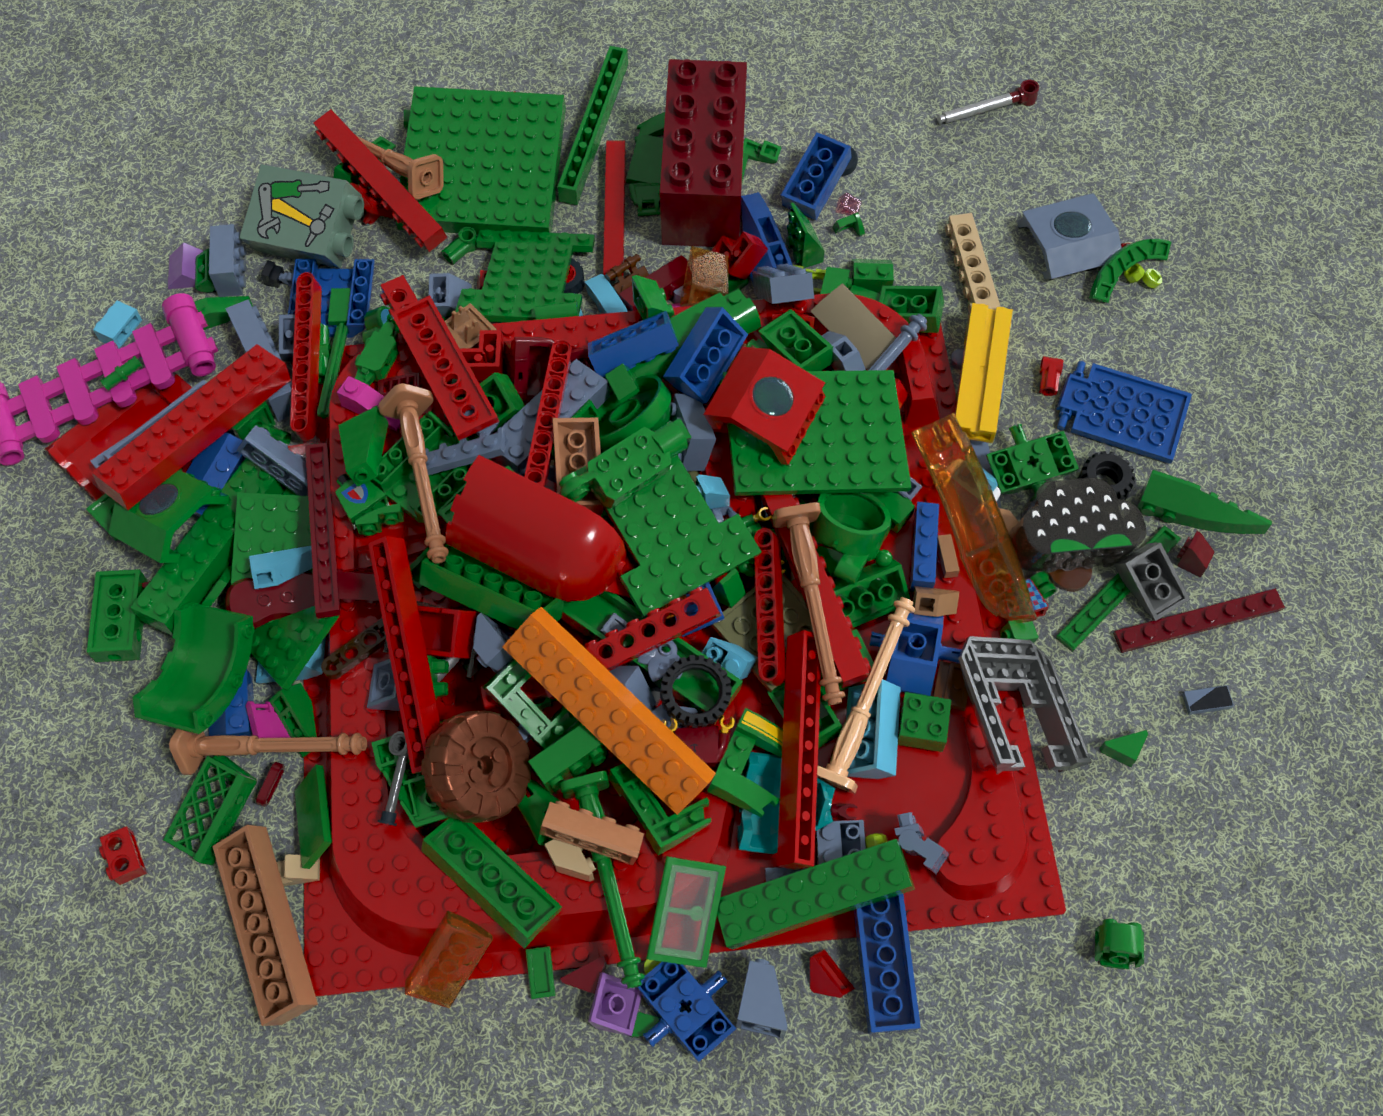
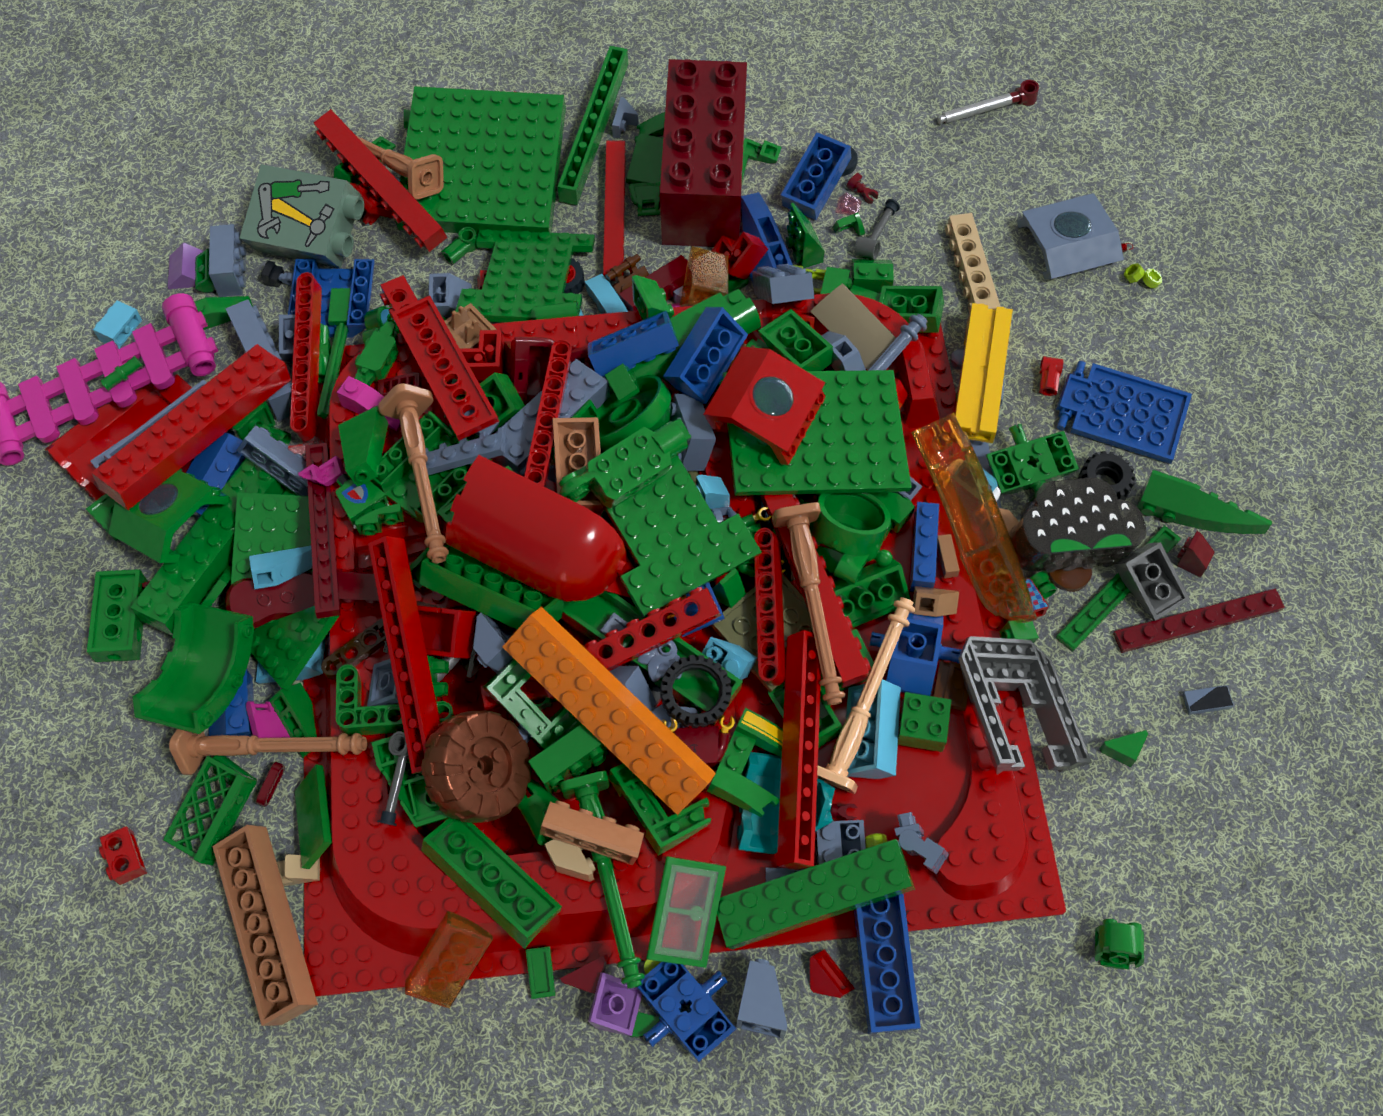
(326, 473): none -> dark pink slope
(361, 715): none -> green beam
(624, 116): none -> sand blue slope
(854, 183): none -> dark red piece
(870, 246): none -> dark grey piece
(1122, 261): green tile -> none

